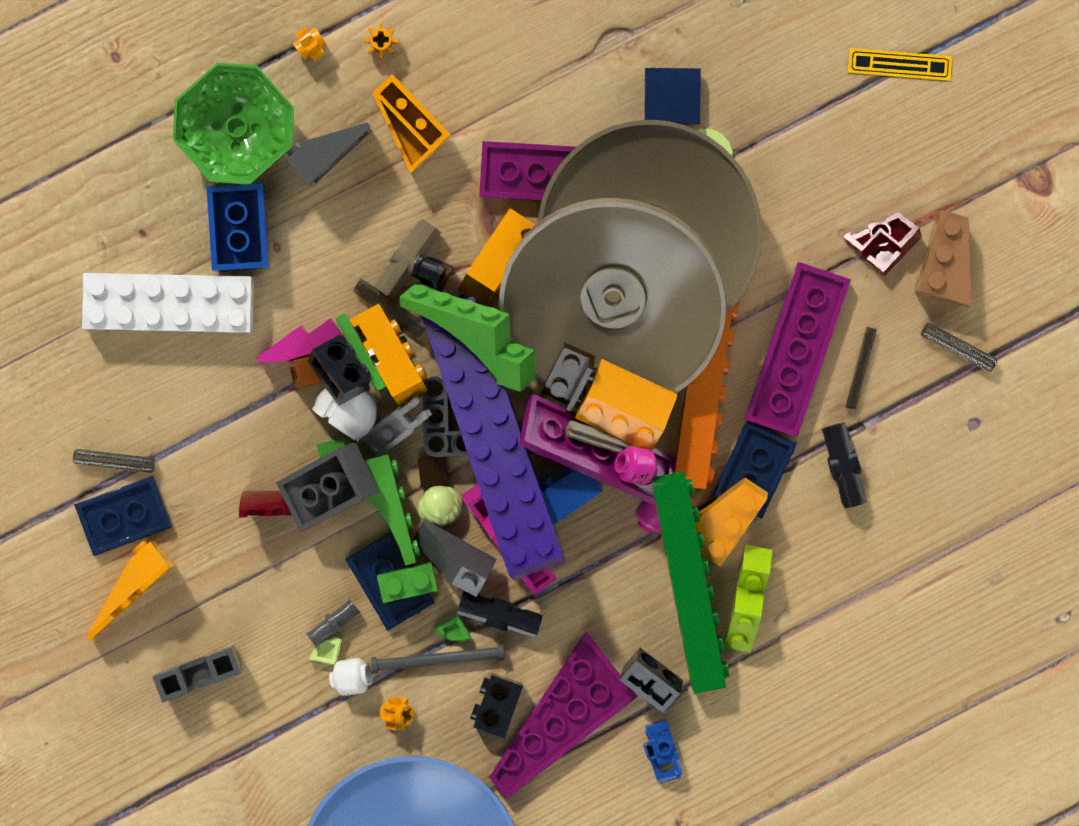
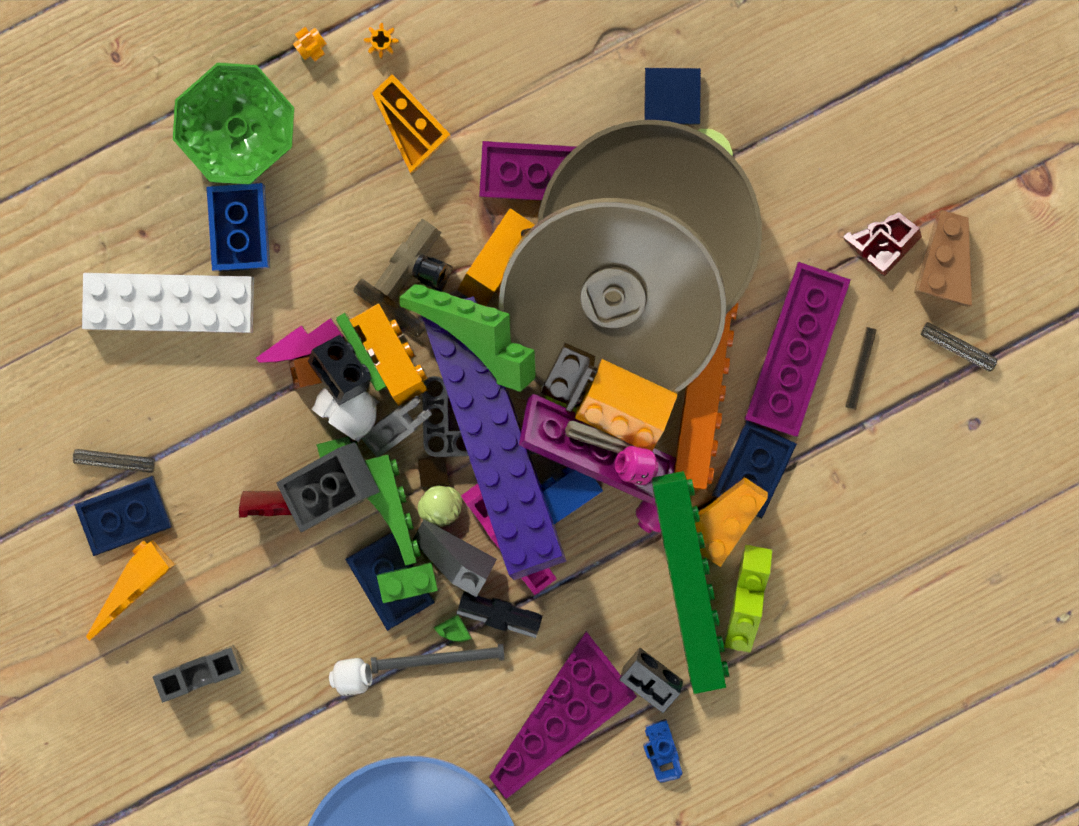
(321, 154): dark grey slope -> none
(327, 651): yellowish green tile -> none
(333, 623): dark grey pin -> none
(396, 713): light orange gear -> none
(504, 707): black brick -> none
(844, 465): black piece -> none
(900, 64): sticker -> none

